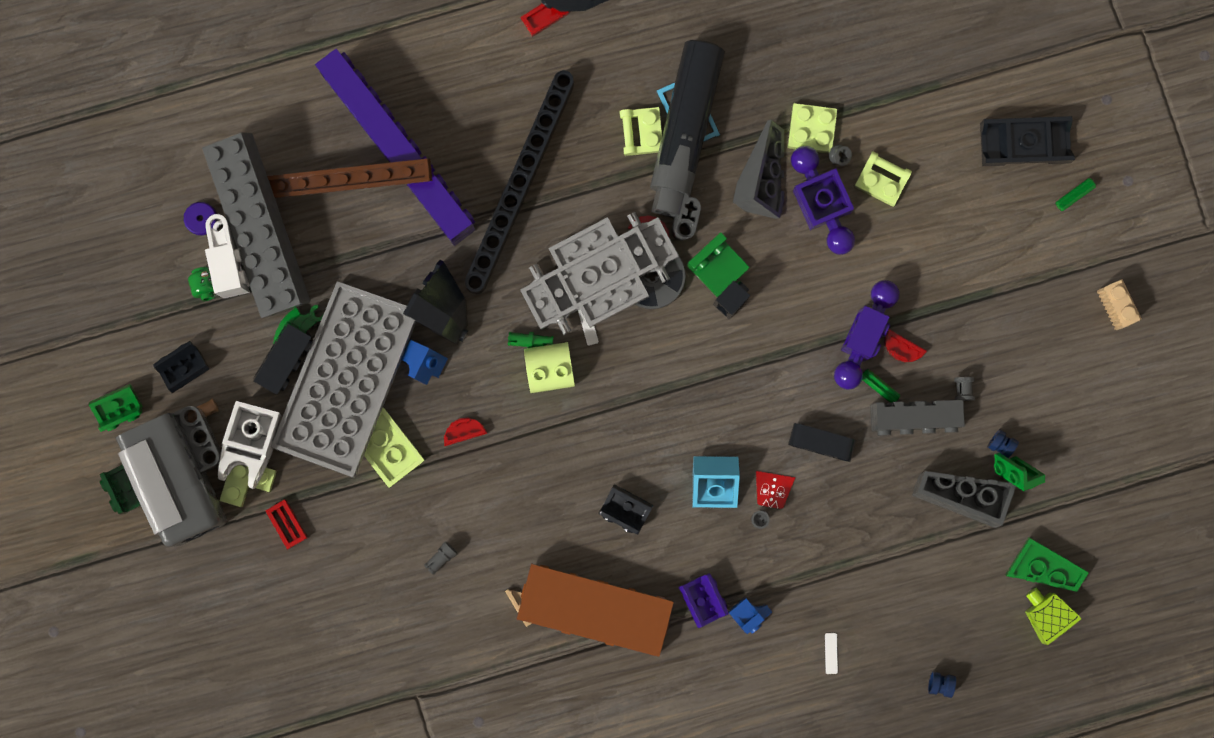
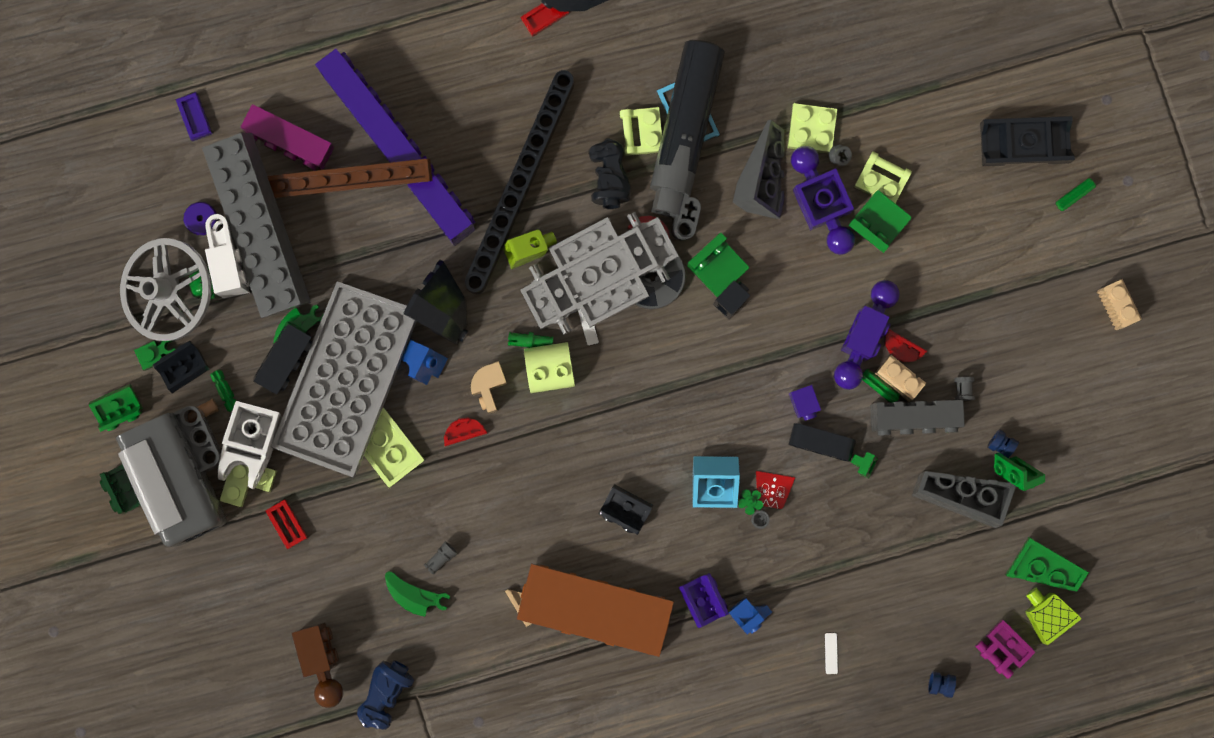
(151, 353): none -> green plate
(164, 288): none -> light grey wheel
(194, 116): none -> dark purple tile
(223, 389): none -> green axle
(287, 137): none -> magenta brick
(319, 658): none -> reddish brown brick
(385, 687): none -> dark blue animal
(413, 598): none -> green piece
(484, 381): none -> tan brick
(519, 251): none -> lime torso
(612, 181): none -> black animal
(750, 501): none -> green plant
(805, 402): none -> dark purple brick
(865, 464): none -> green tile
(880, 221): none -> green bracket
(900, 378): none -> tan brick
(1010, 643): none -> magenta plate

